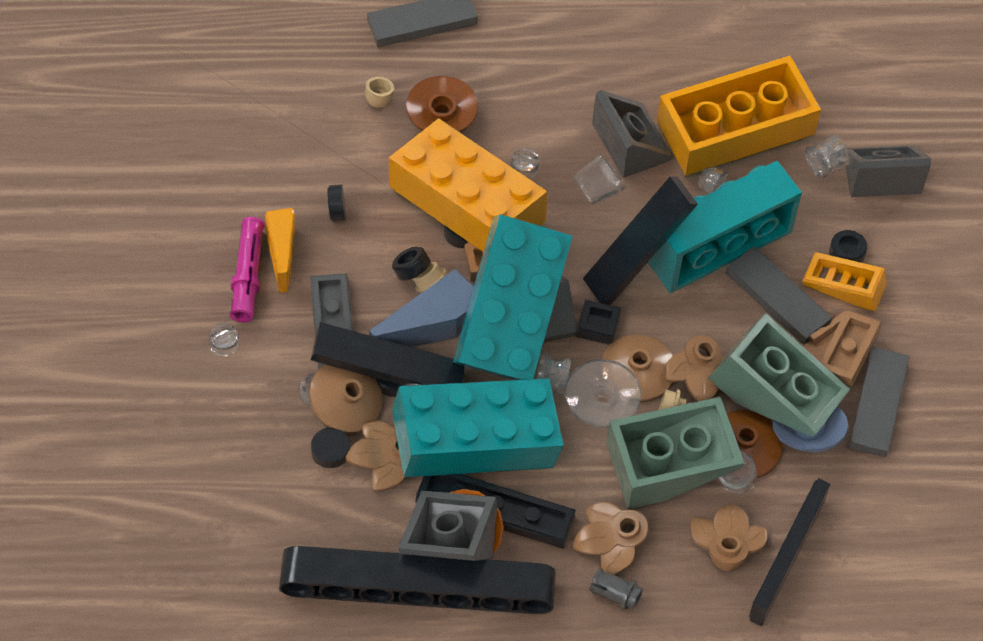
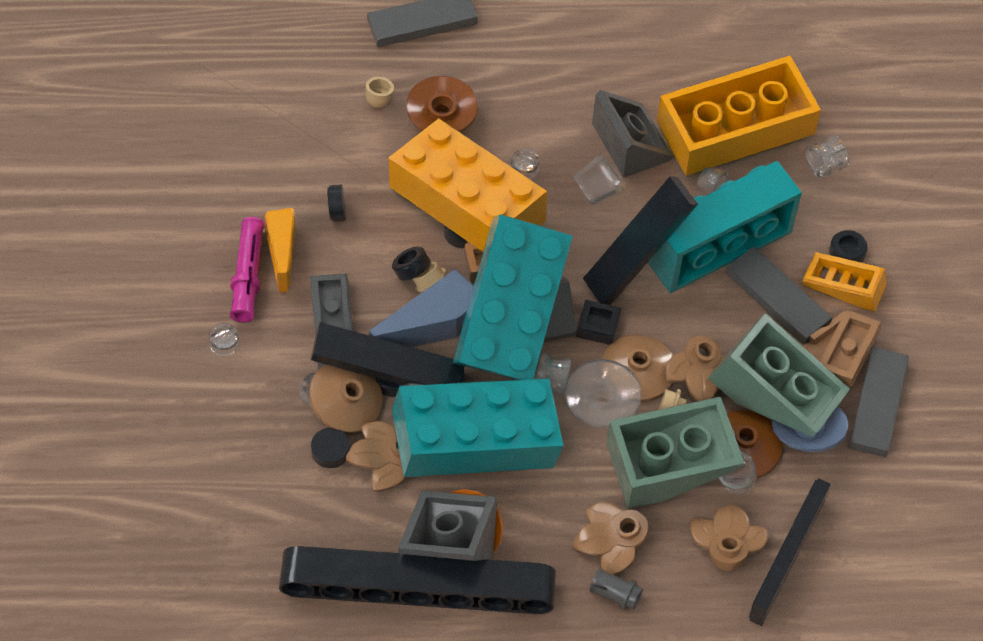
(519, 512): black tile -> none
(887, 170): dark grey slope -> none

